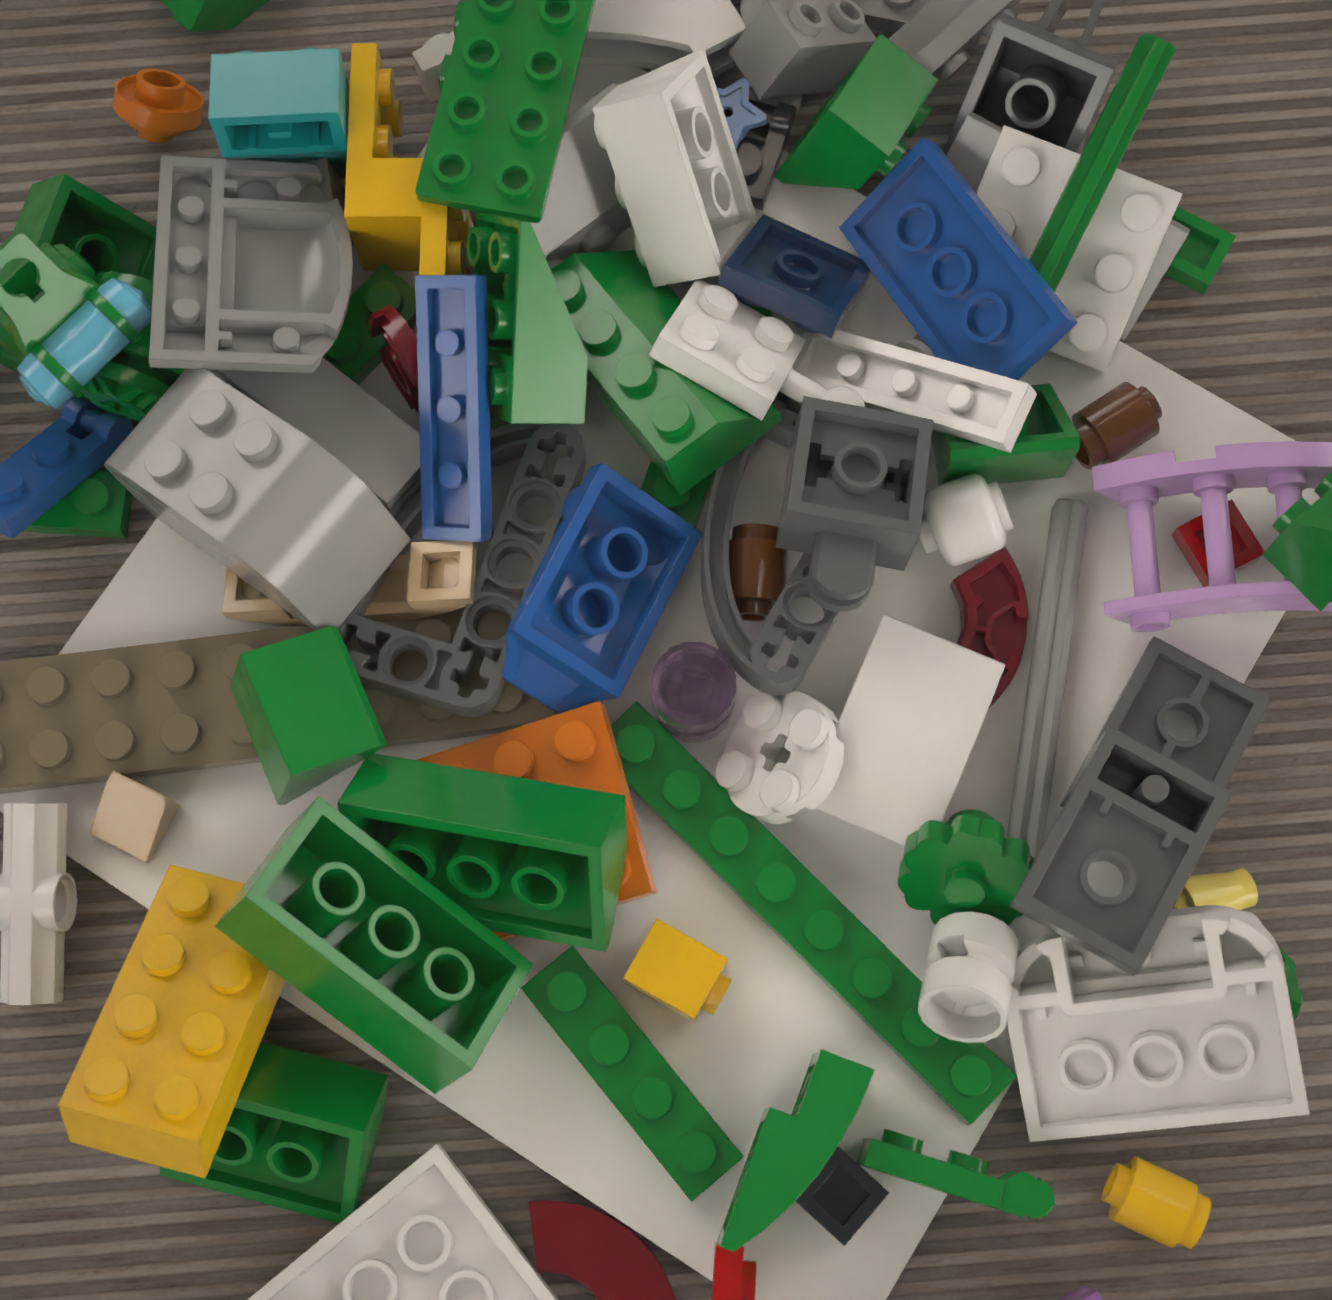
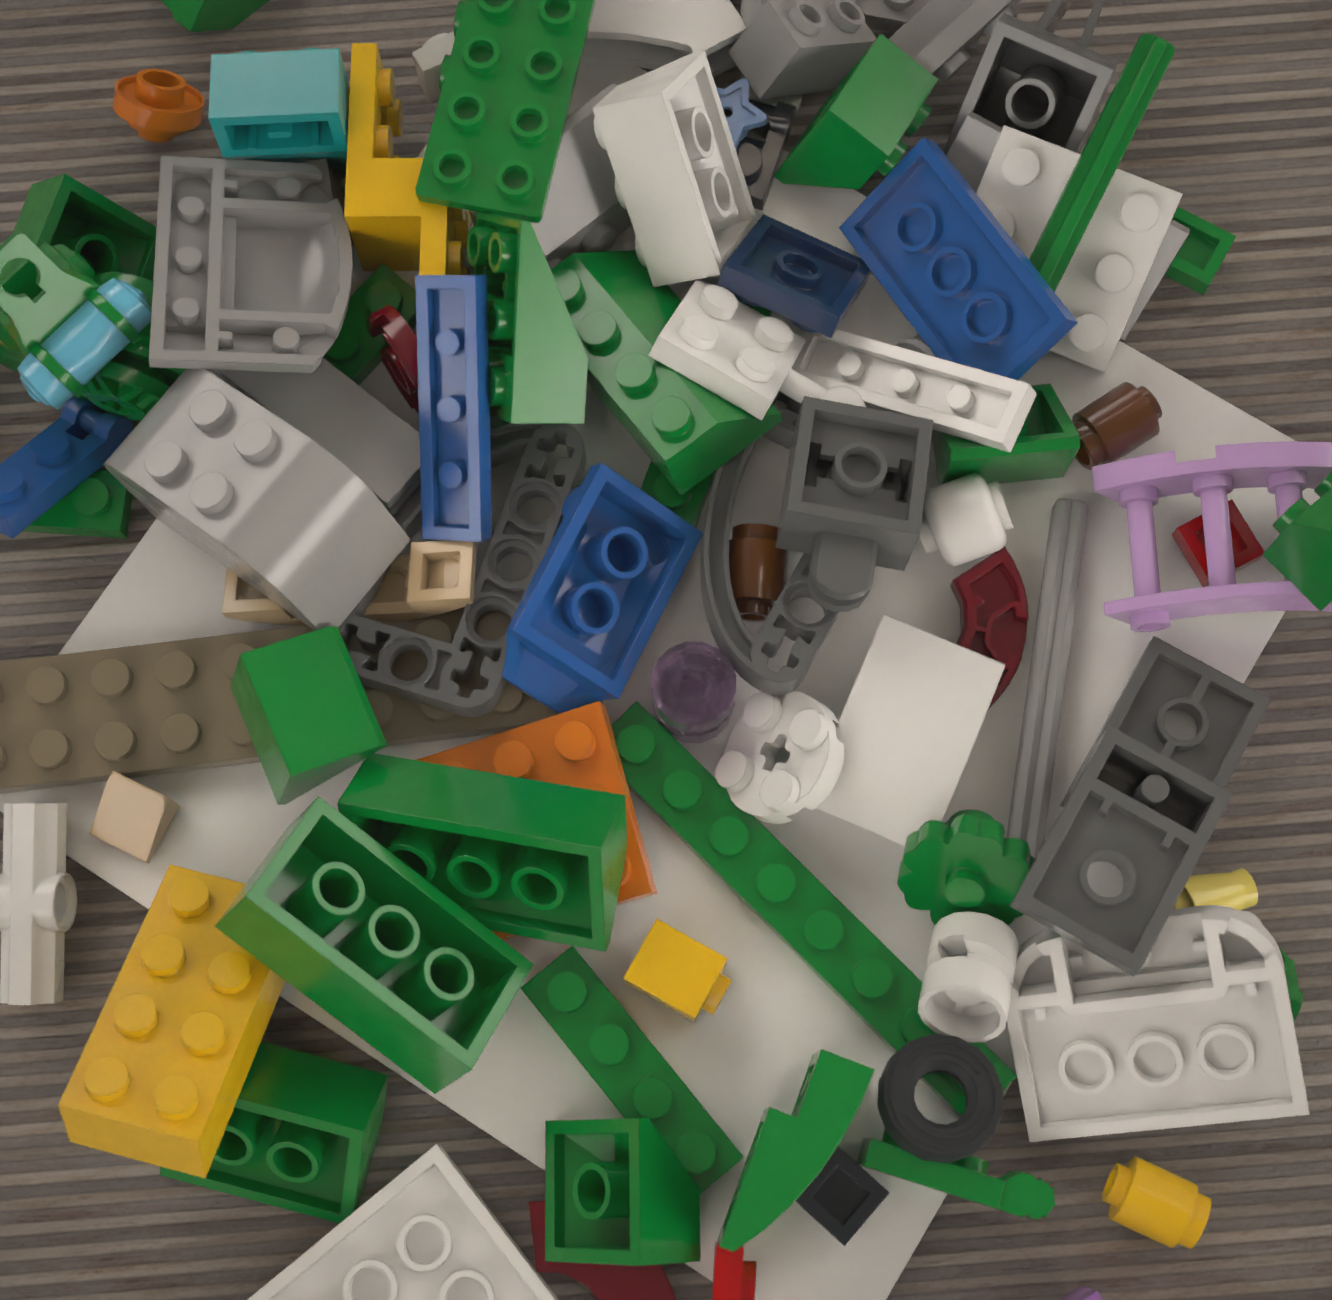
(617, 1195): none -> green slope
(971, 1071): none -> black tyre

